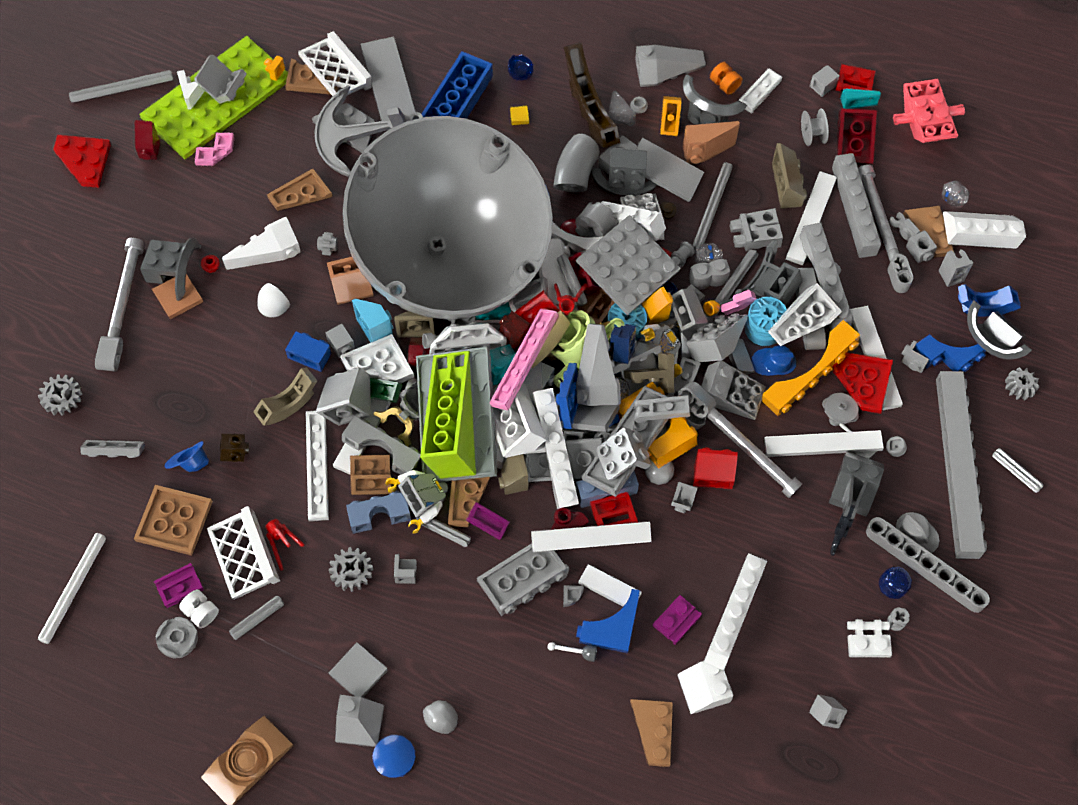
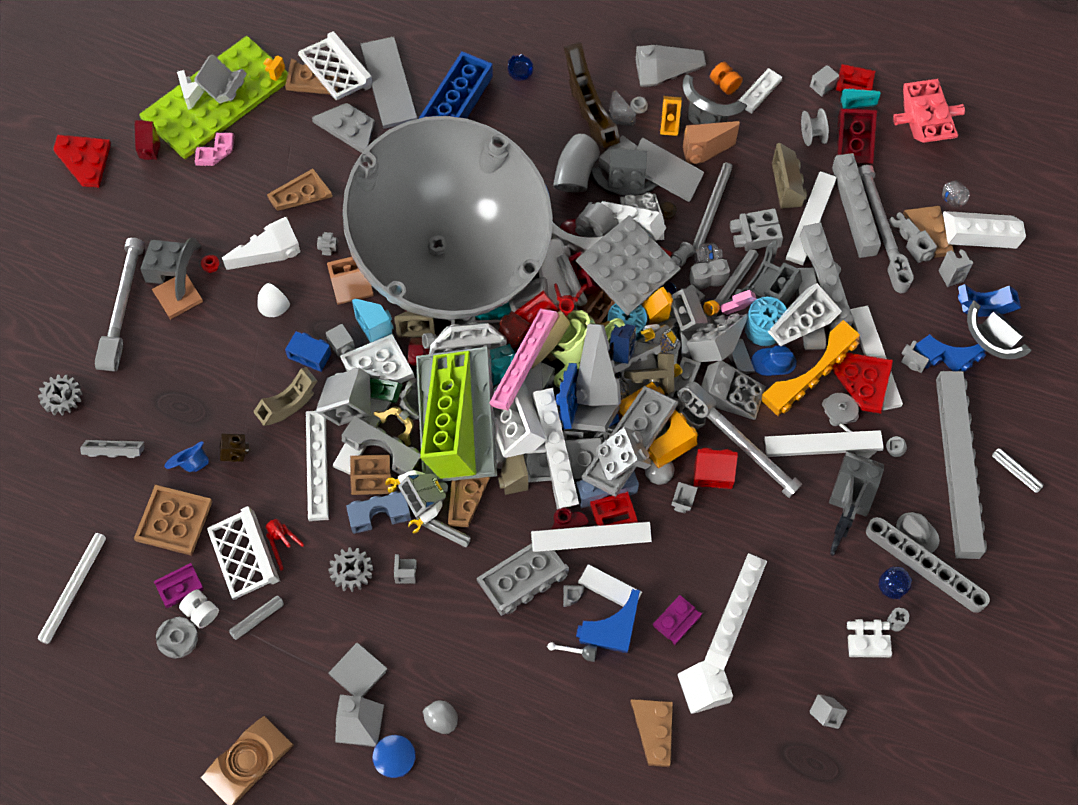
(120, 86): light grey axle -> none
(331, 135): light grey piece -> none
(487, 520): magenta tile -> none
(519, 115): yellow tile -> none
(662, 408): light grey plate -> none
(1022, 383): light grey gear -> none

